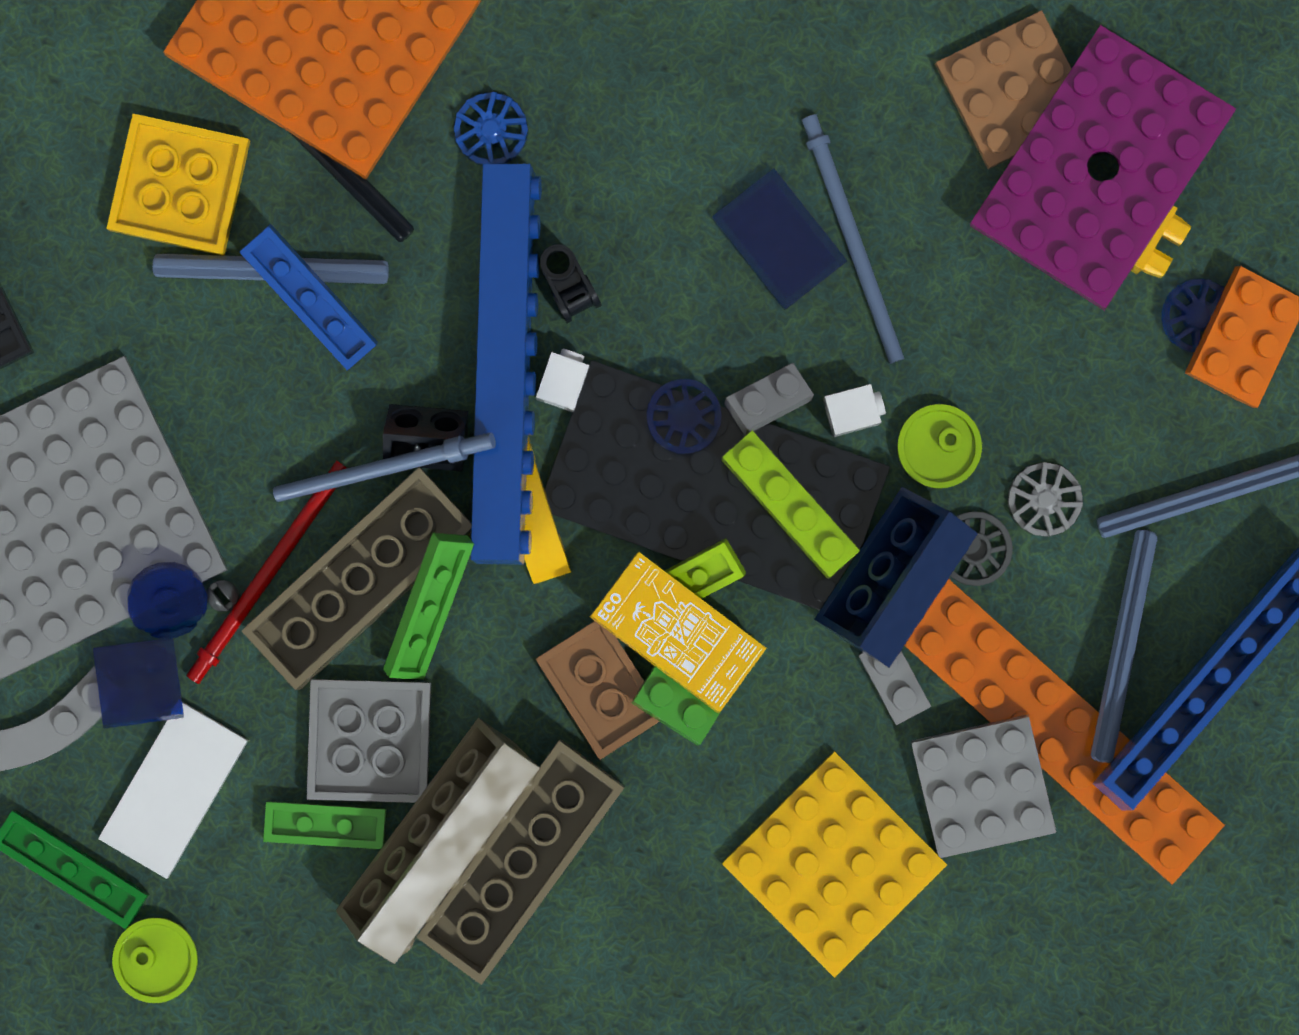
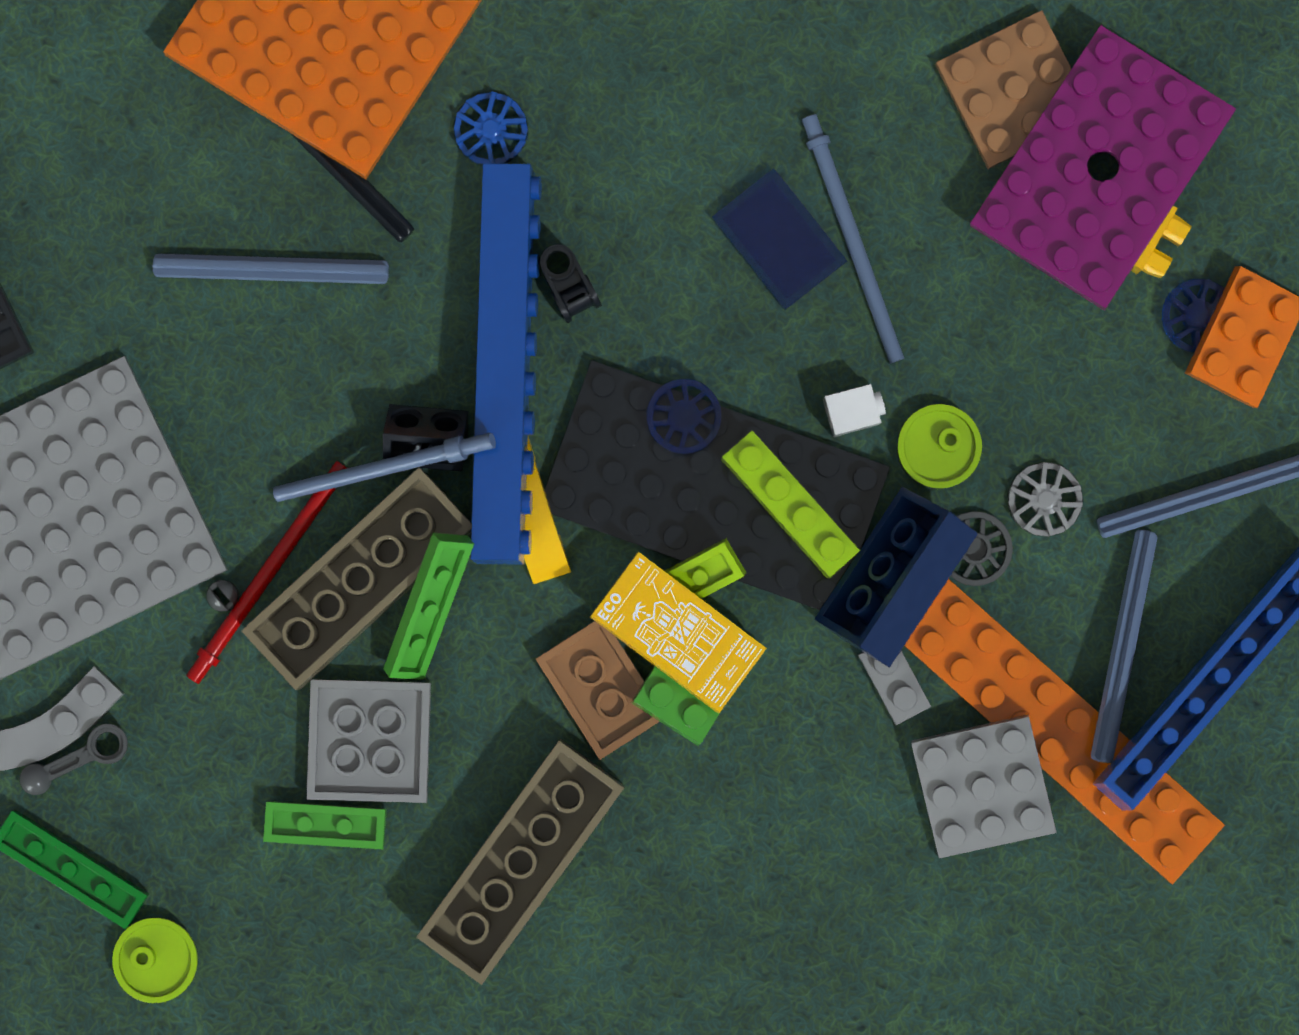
(37, 778): none -> dark grey piece
(138, 683): clear blue plate -> none
(166, 600): clear blue tile -> none
(173, 790): white tile -> none
(178, 184): yellow plate -> none
(308, 297): blue plate -> none
(437, 841): brick -> none
(563, 380): white brick -> none
(768, 399): light grey plate -> none
(834, 864): yellow plate -> none

